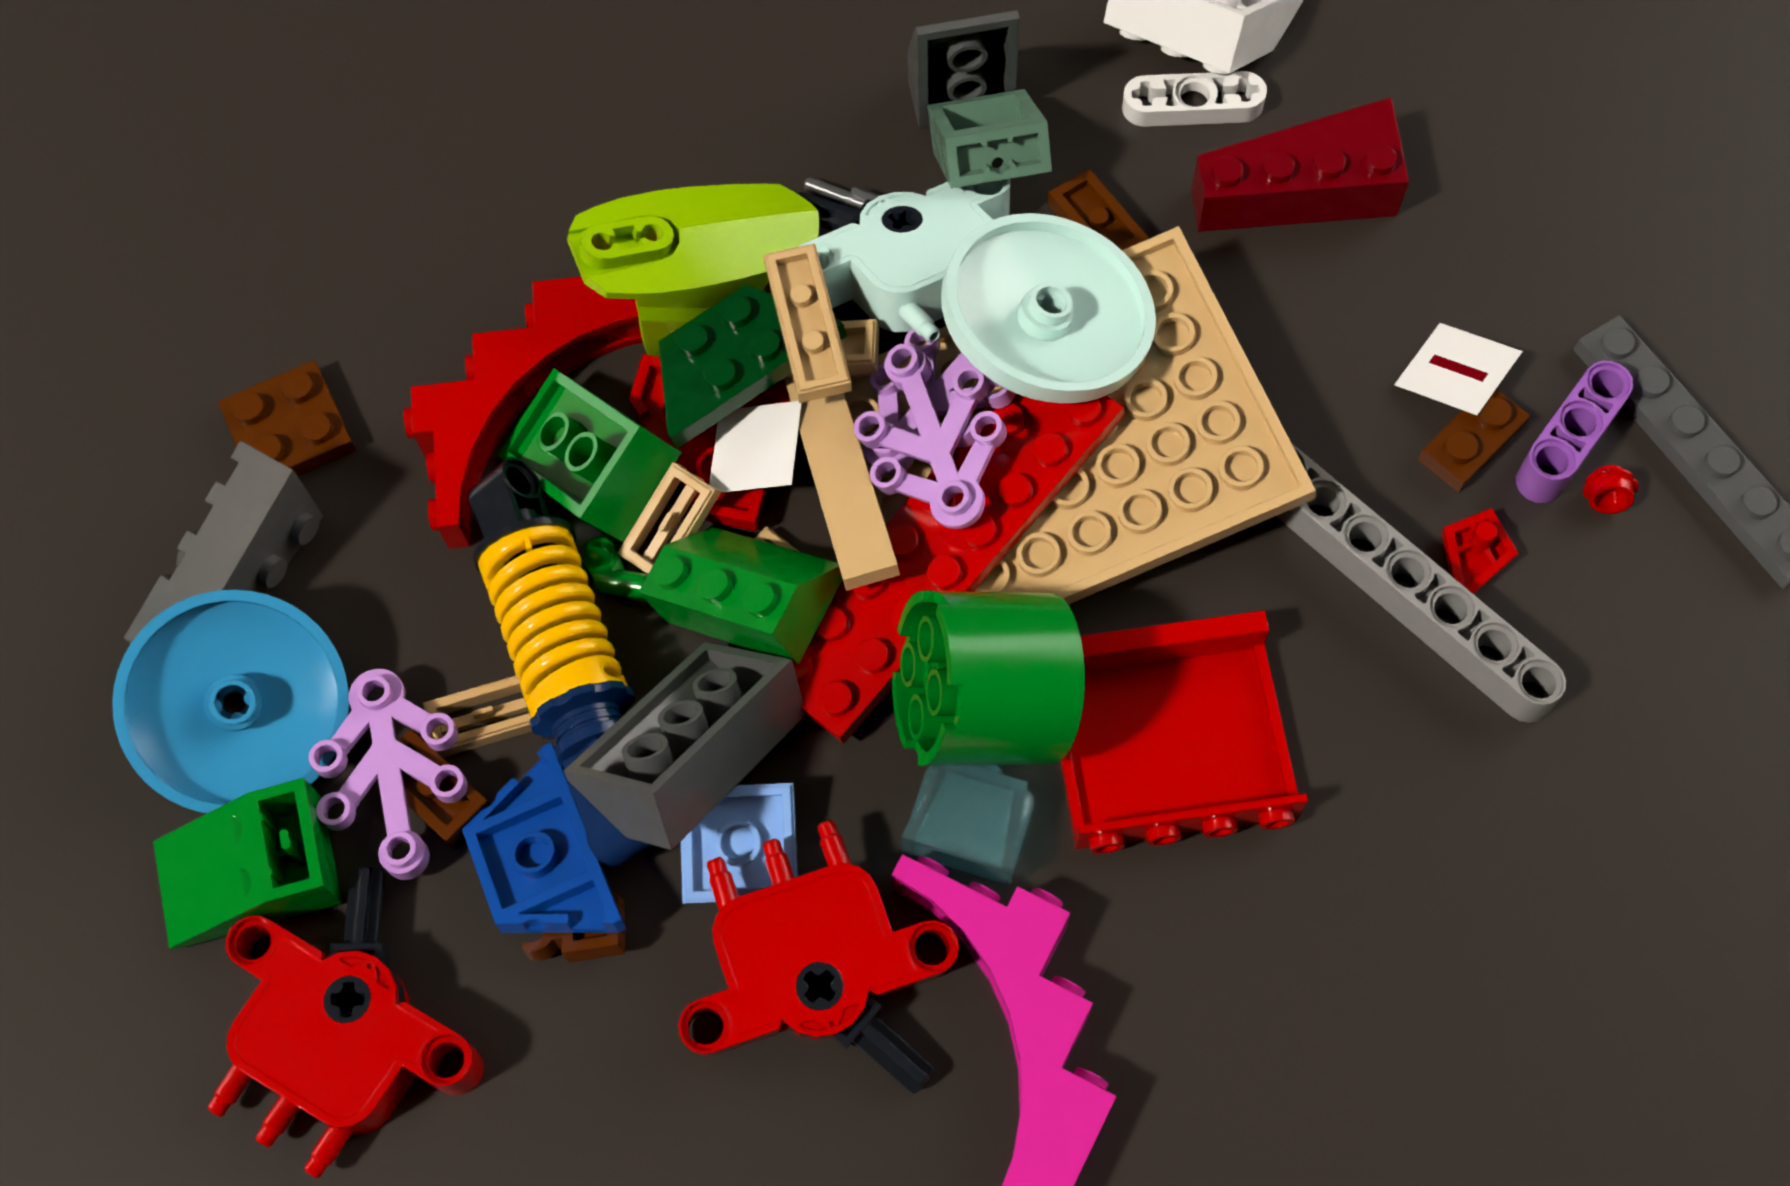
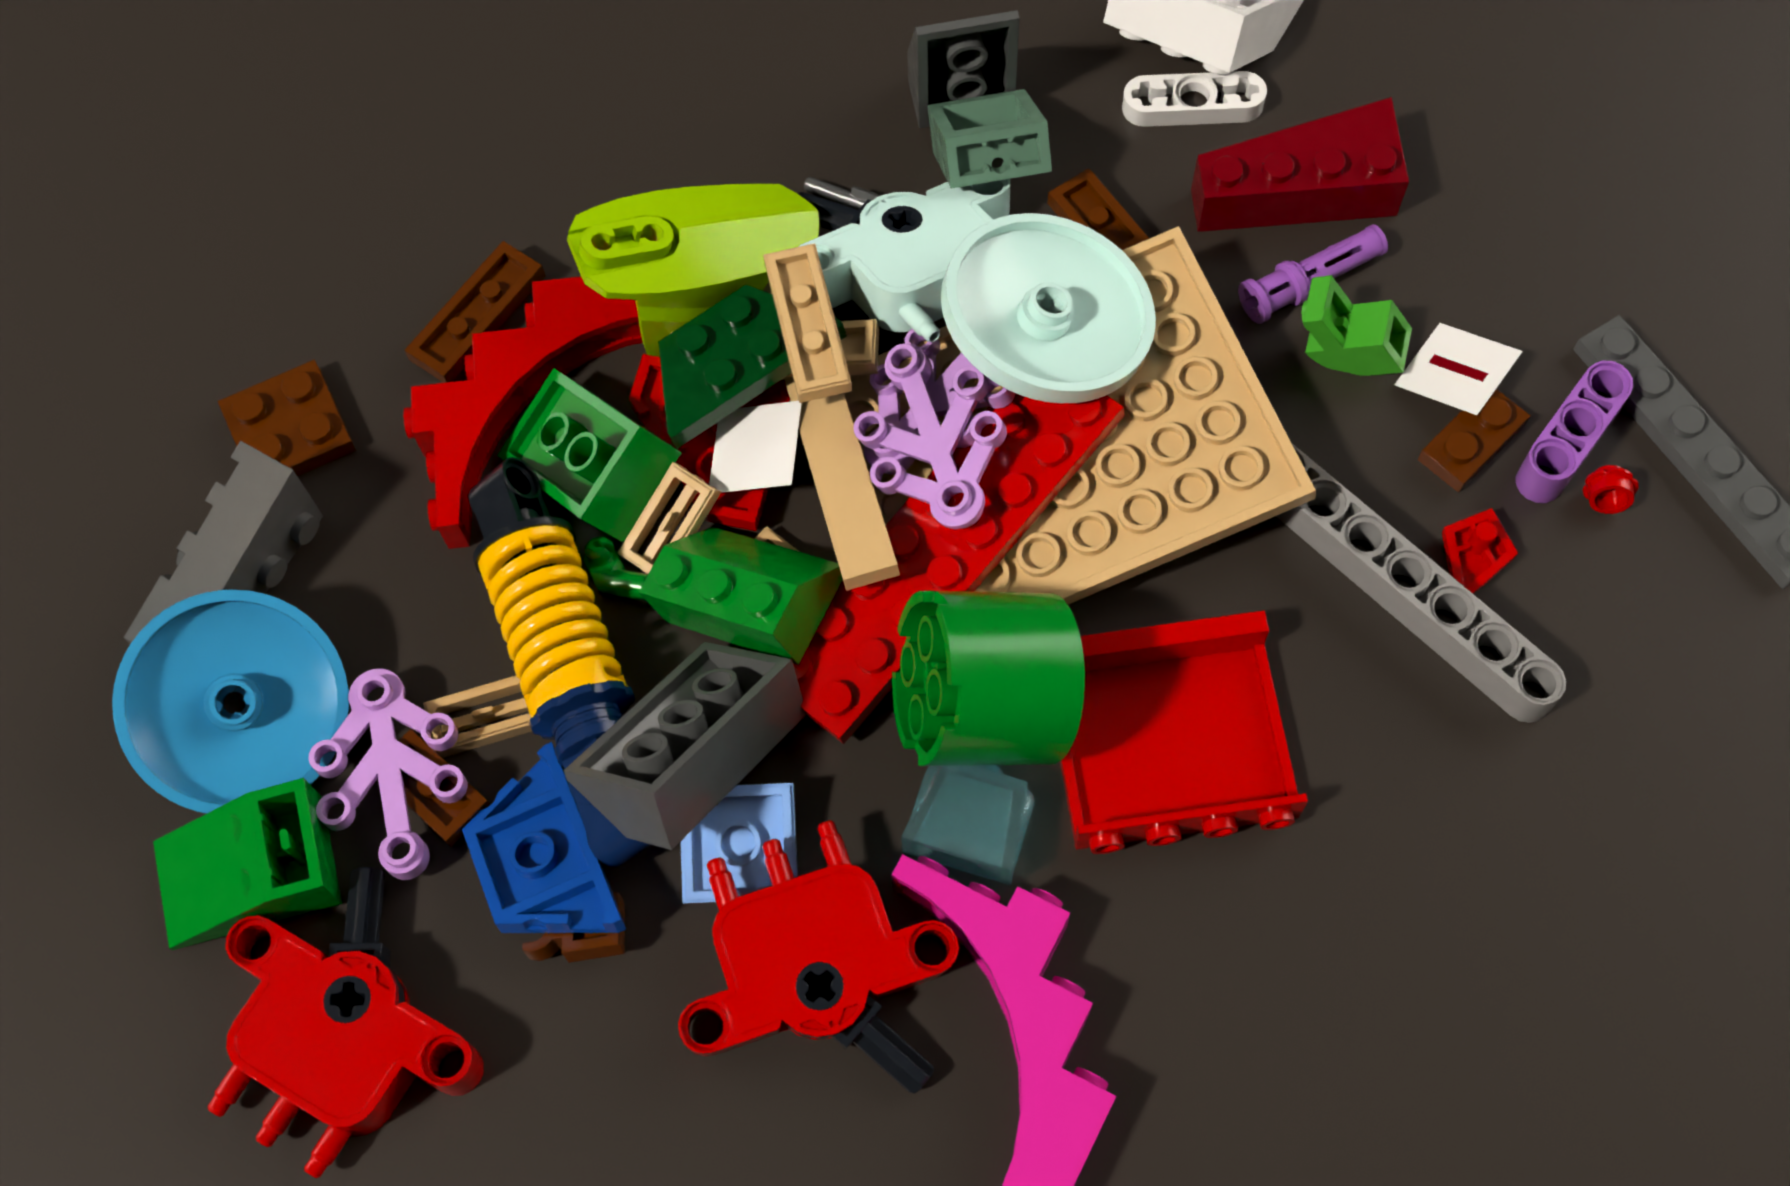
(476, 307): none -> reddish brown plate
(1294, 279): none -> medium lavender pin
(1354, 337): none -> bright green brick

